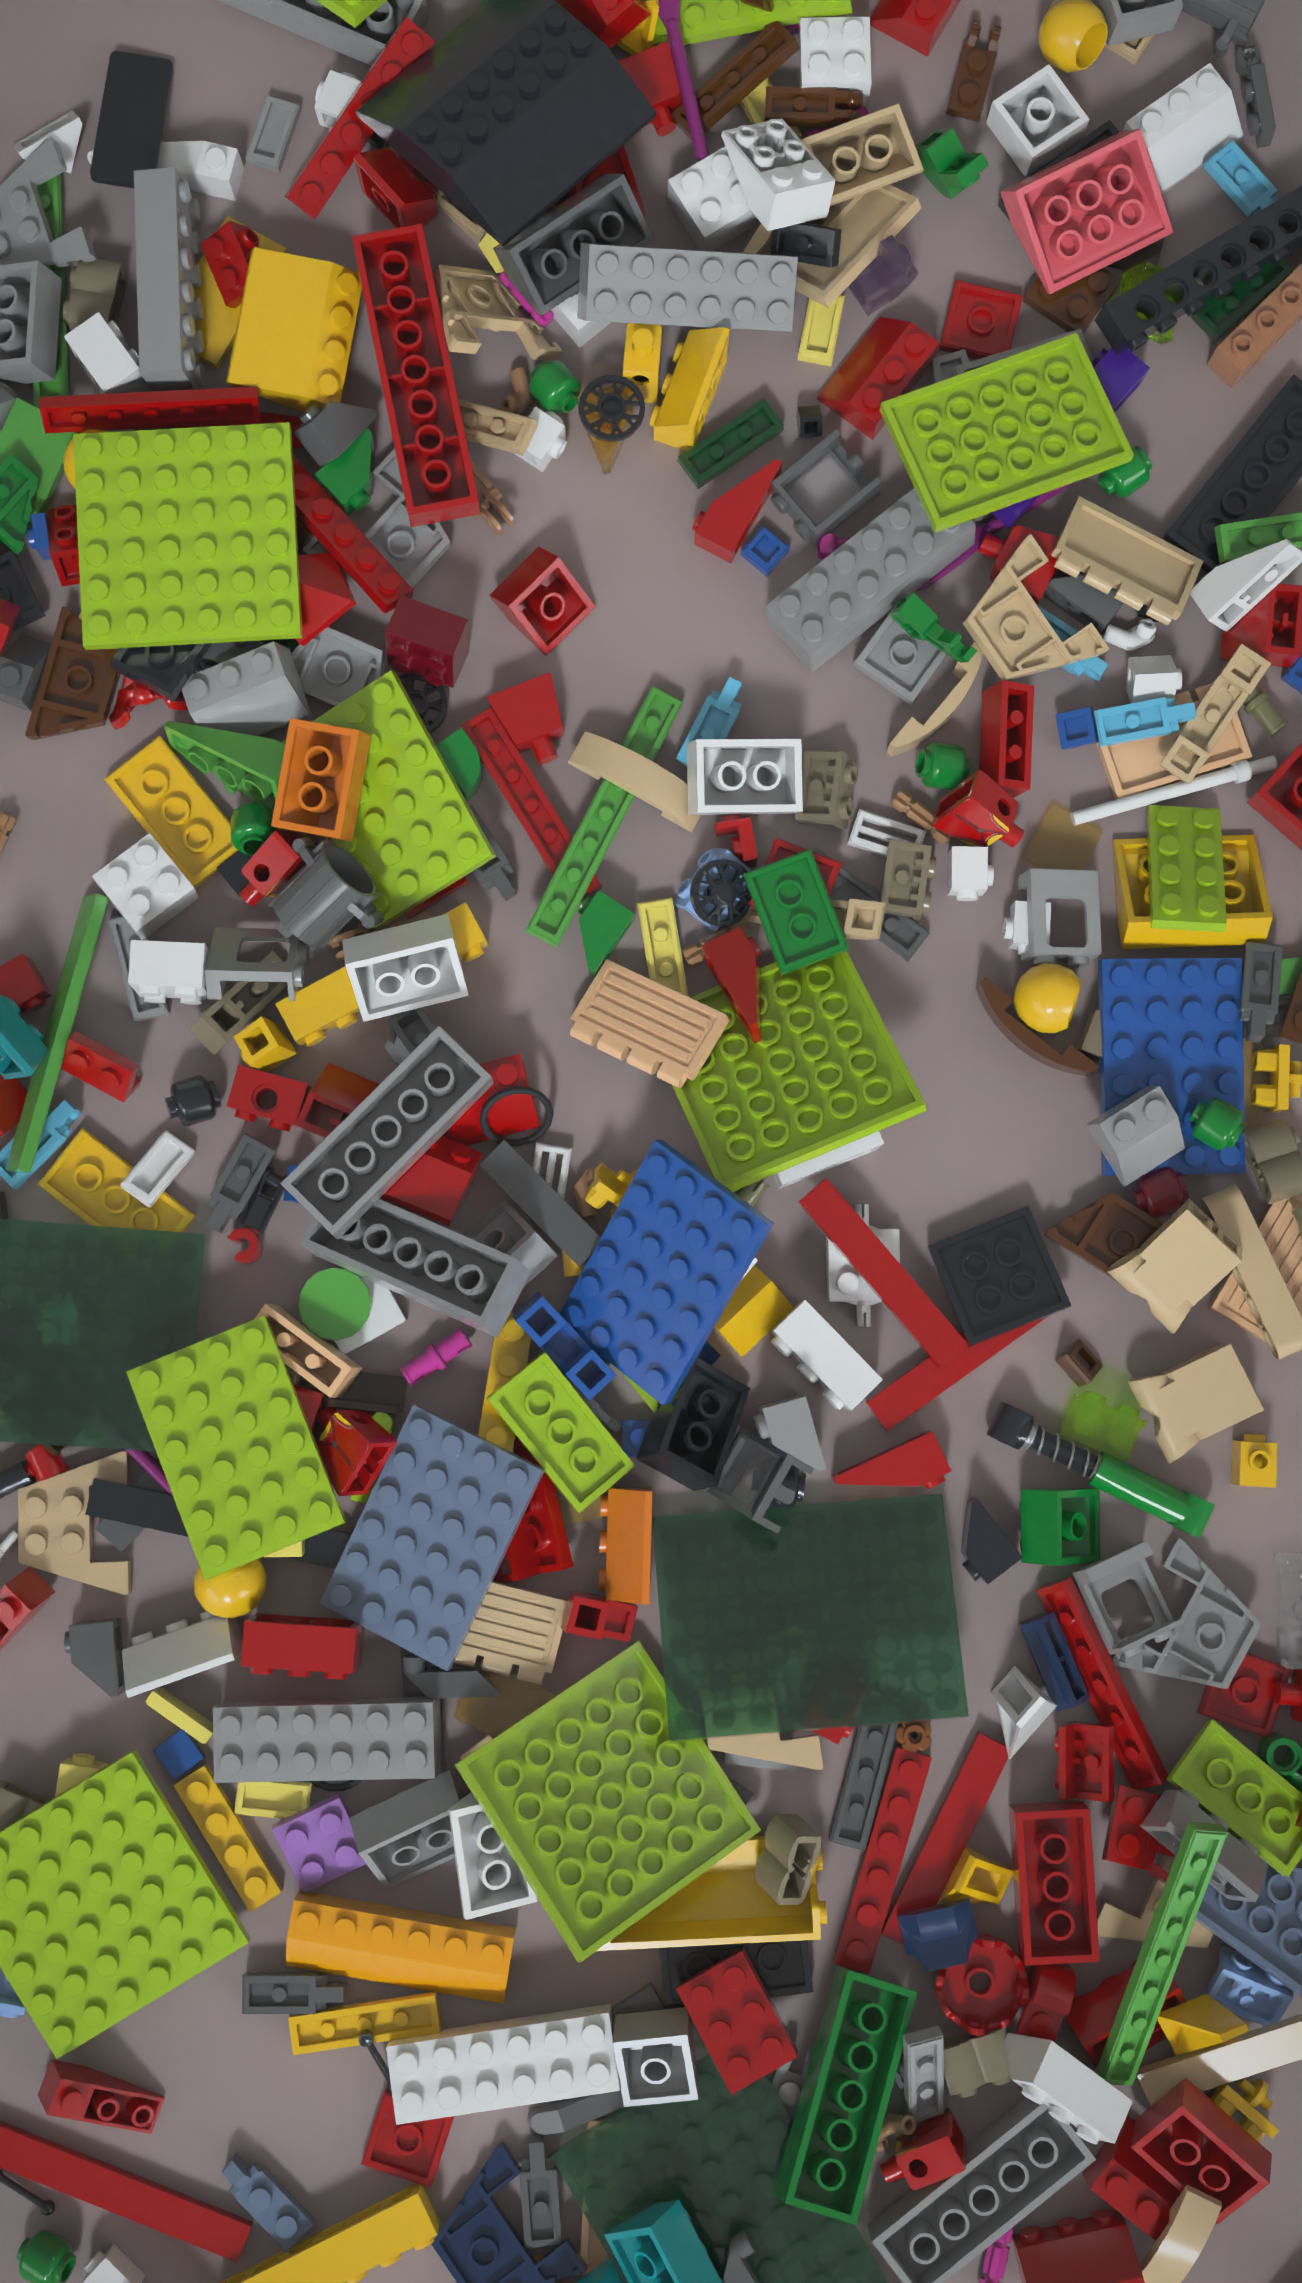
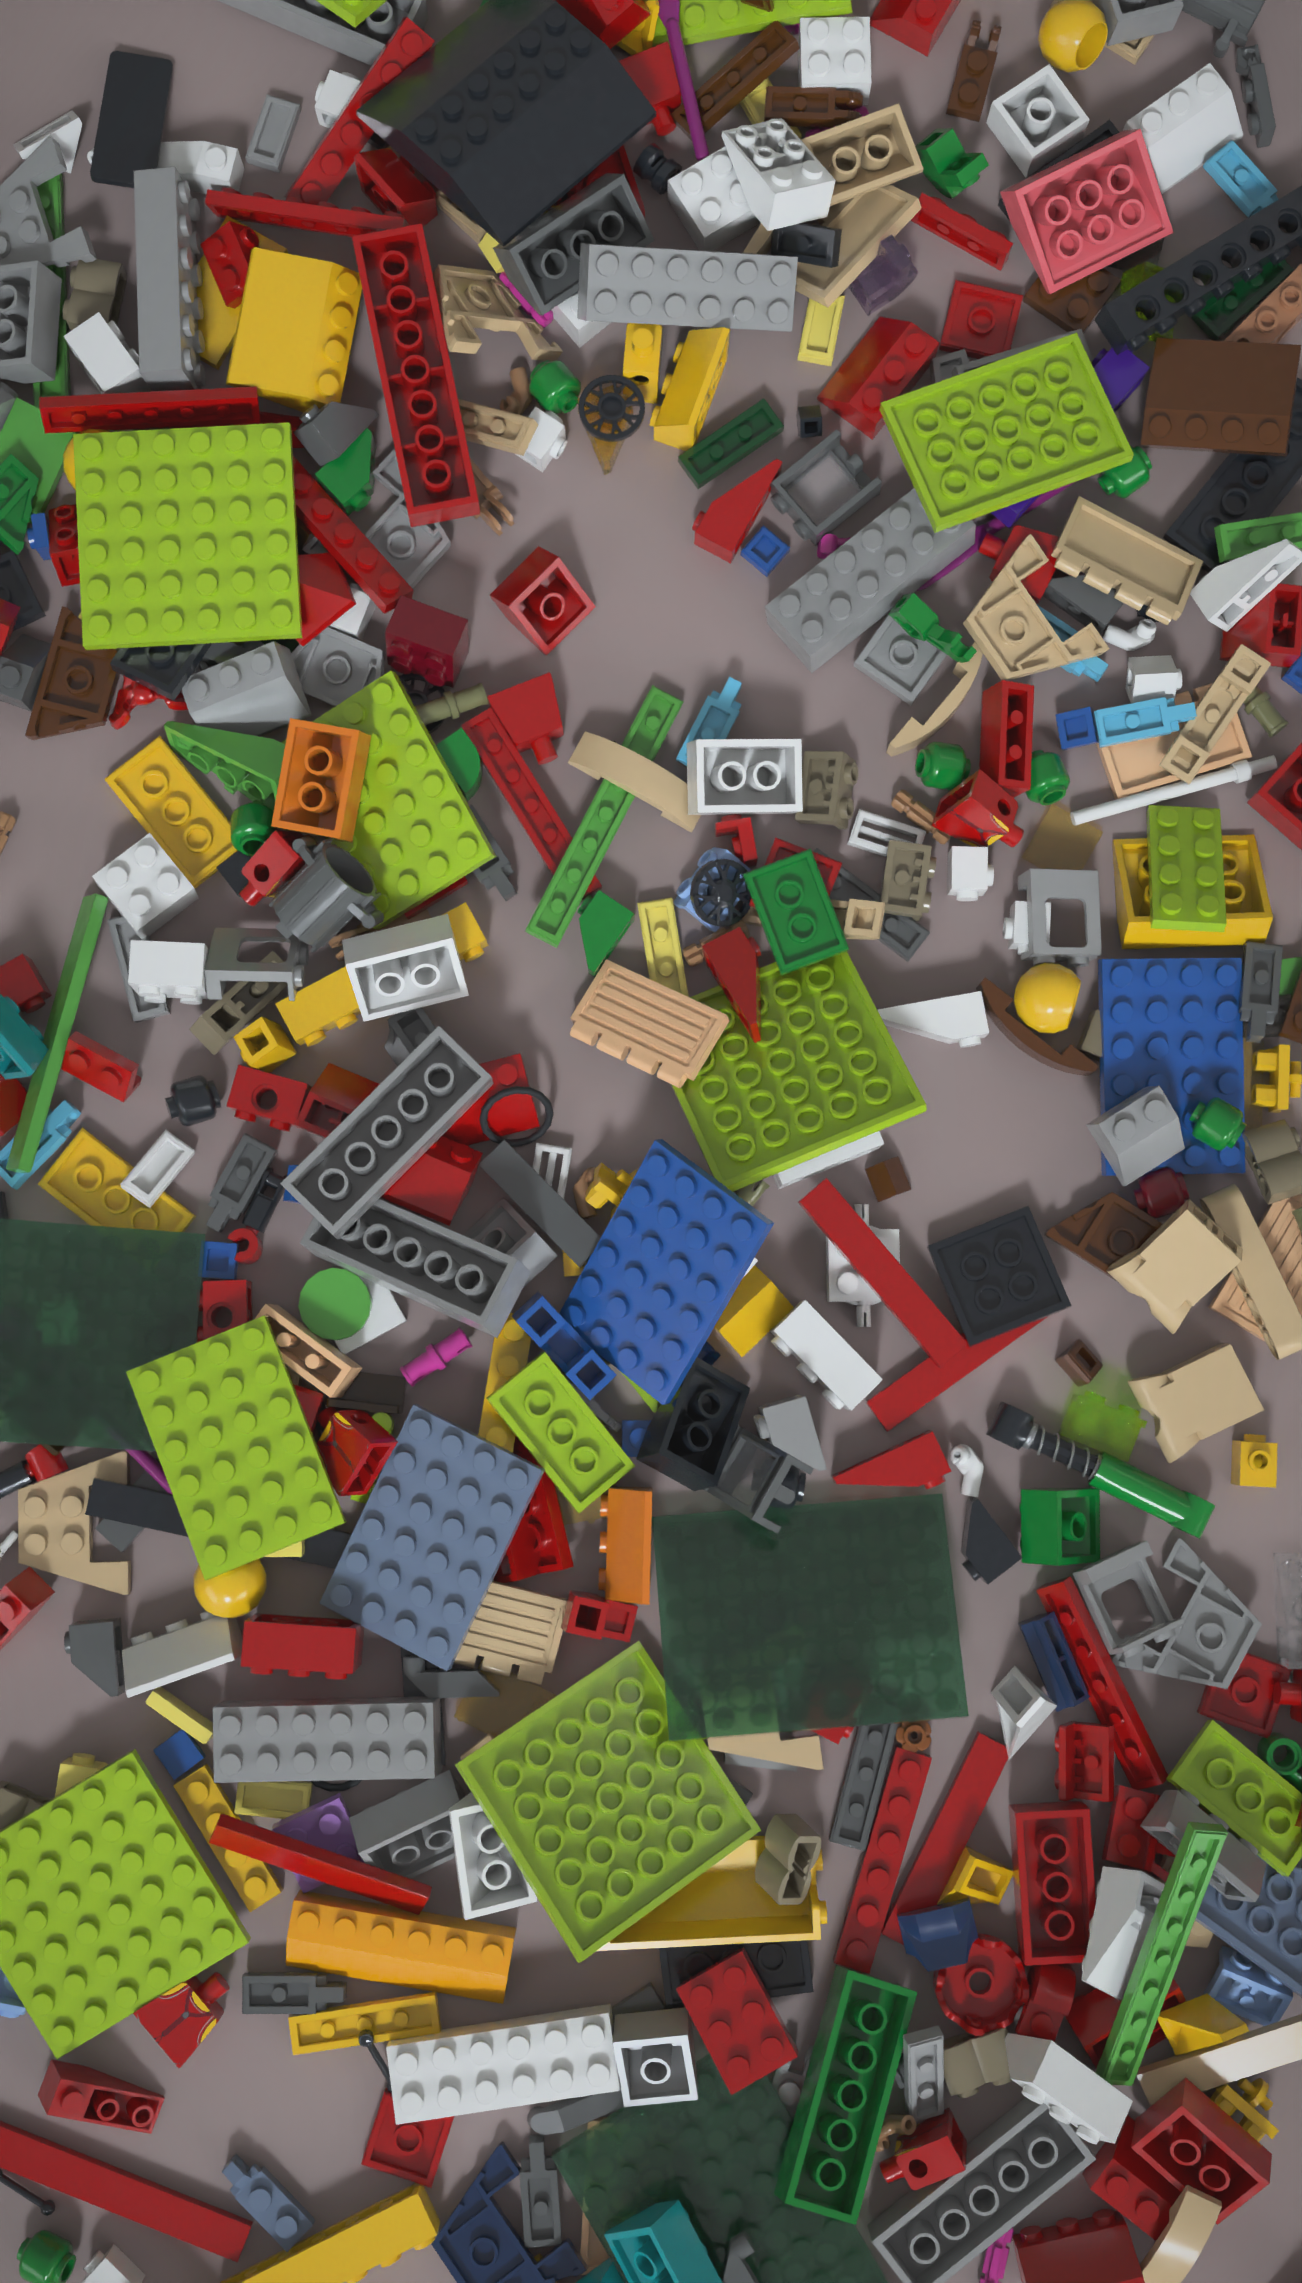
(184, 2015): none -> red torso
(219, 1260): none -> blue plate
(224, 1294): none -> red brick
(299, 215): none -> red plate
(320, 1864): none -> red tile
(356, 620): none -> white brick
(452, 704): none -> olive pin
(656, 168): none -> black wheel
(887, 1179): none -> reddish brown slope
(943, 1019): none -> white slope
(963, 231): none -> red plate
(970, 1467): none -> white arm
(1048, 778): none -> green head
(1119, 1927): none -> white slope
(1221, 396): none -> reddish brown slope

